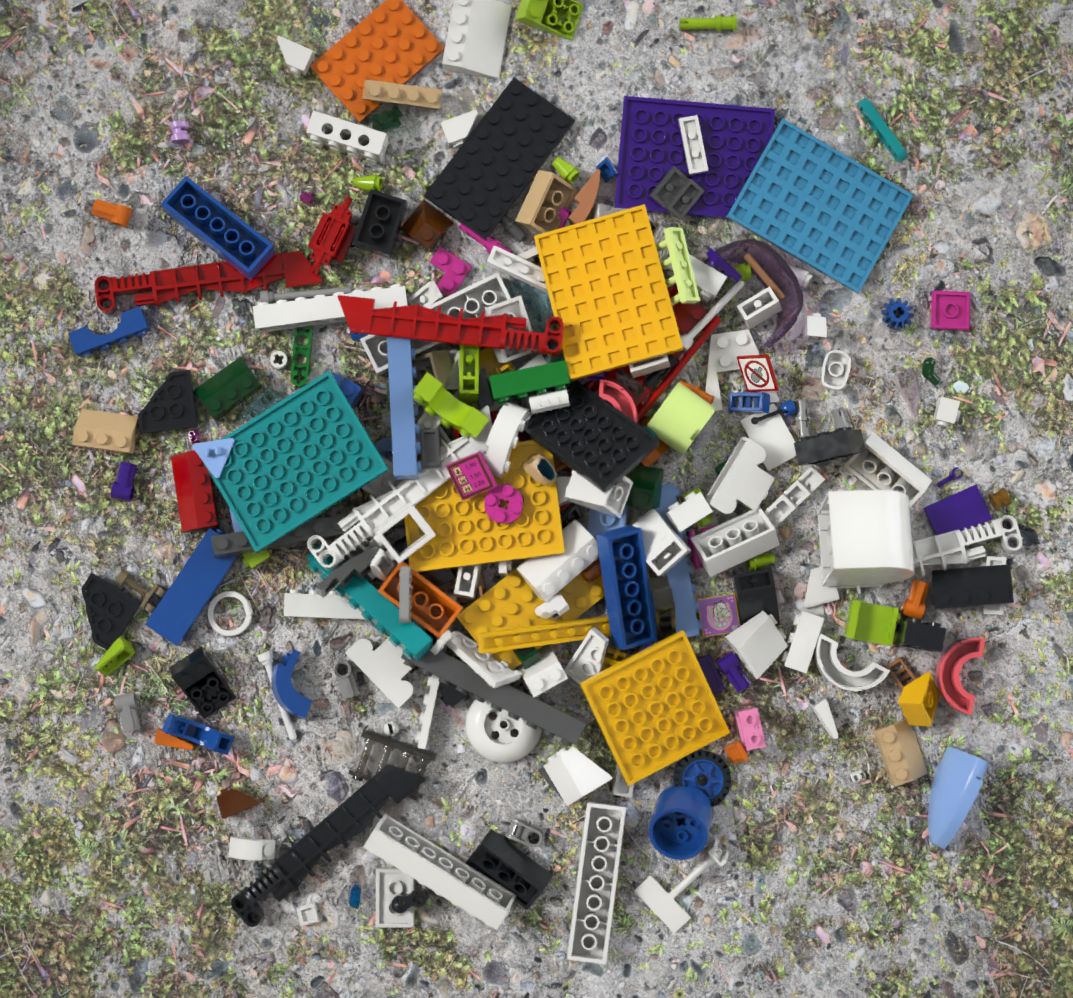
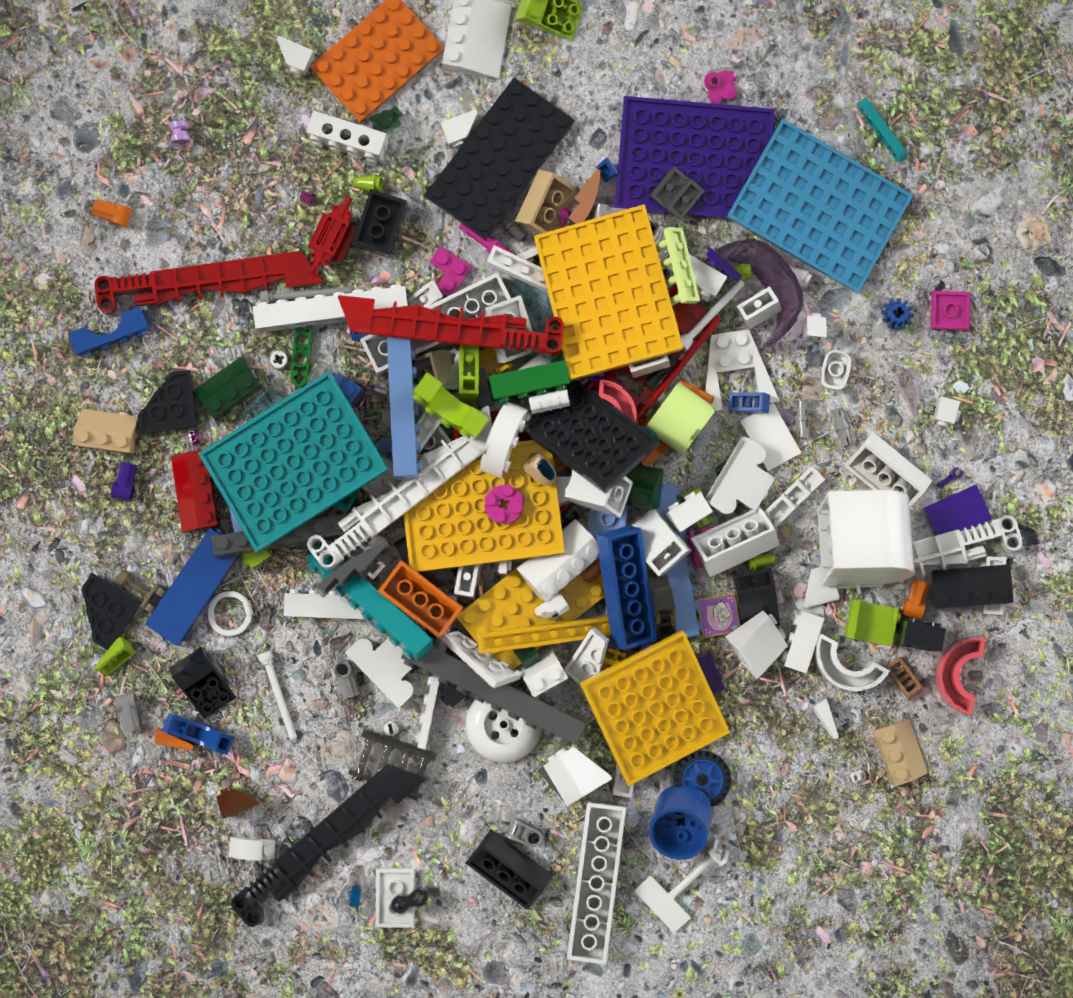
(214, 454): light blue piece -> none
(218, 228): blue brick -> none
(283, 689): blue arch -> none
(308, 914): white tile -> none
(347, 503): none -> teal panel
(381, 565): white slope -> none
(392, 520): white window -> none
(401, 94): tan brick -> none
(405, 594): light grey beam -> none
(426, 226): reddish brown slope -> none
(430, 448): dark grey tile -> none
(440, 871): white brick -> none
(442, 641): white tile -> none
(471, 475): tile -> none
(566, 170): lime cone -> none
(693, 145): white plate -> none
(718, 23): lime pin -> none
(723, 86): none -> dark pink plate
(731, 668): dark purple piece -> none
(736, 752): orange slope -> none
(748, 724): bright pink window -> none
(757, 373): piece -> none
(764, 276): medium nougat bar -> none
(787, 408): hinge -> none
(829, 446): black brick -> none
(920, 701): yellow slope -> none
(928, 371): dark green arm -> none
(953, 794): light blue panel -> none
(999, 499): pearl gold wheel -> none

